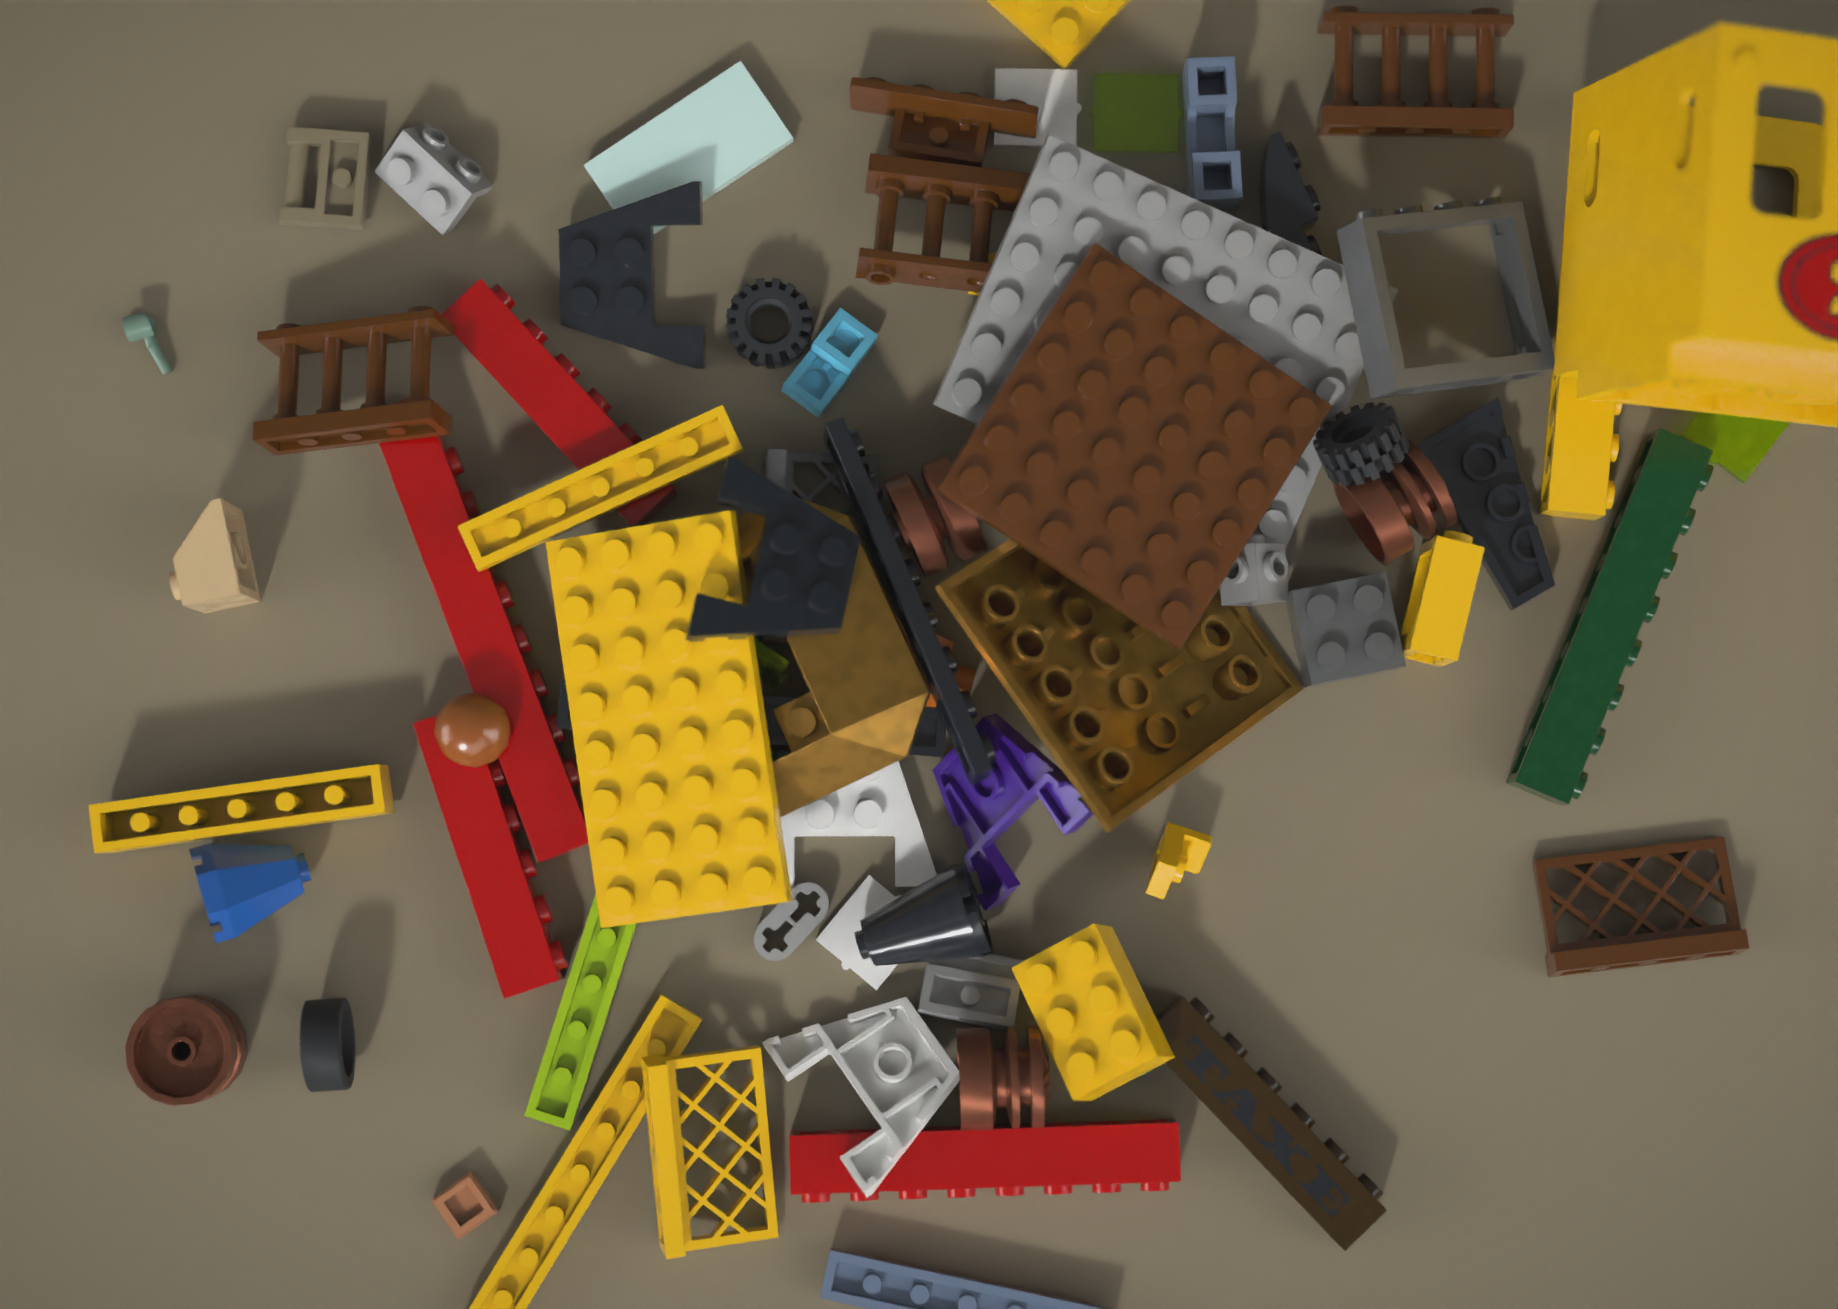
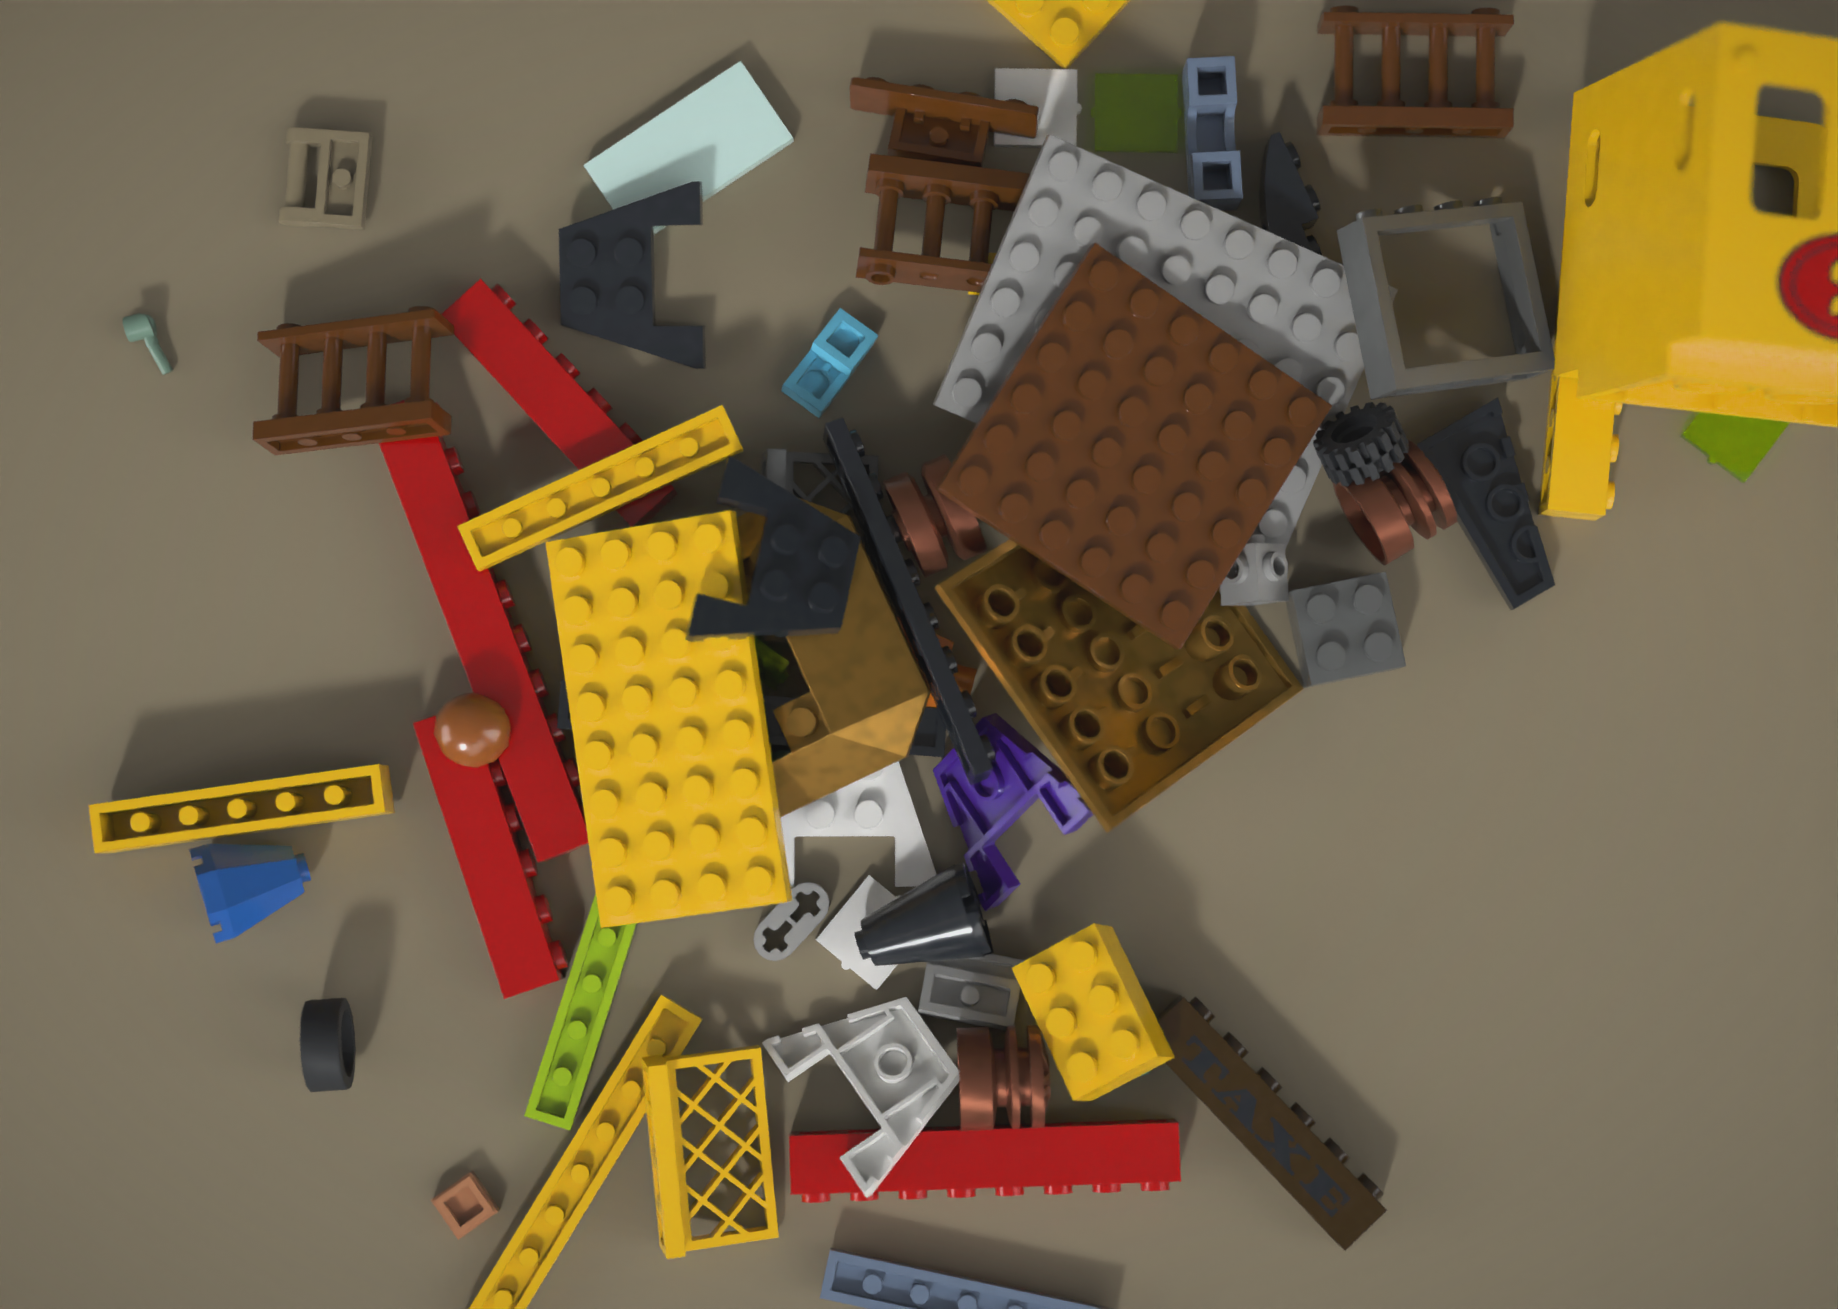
(157, 1044): copper wheel -> none
(215, 562): tan slope -> none
(432, 176): light grey bracket -> none
(769, 294): black tyre -> none
(1177, 852): yellow bracket -> none
(1440, 598): yellow window -> none
(1610, 617): dark green brick -> none
(1647, 948): reddish brown fence -> none

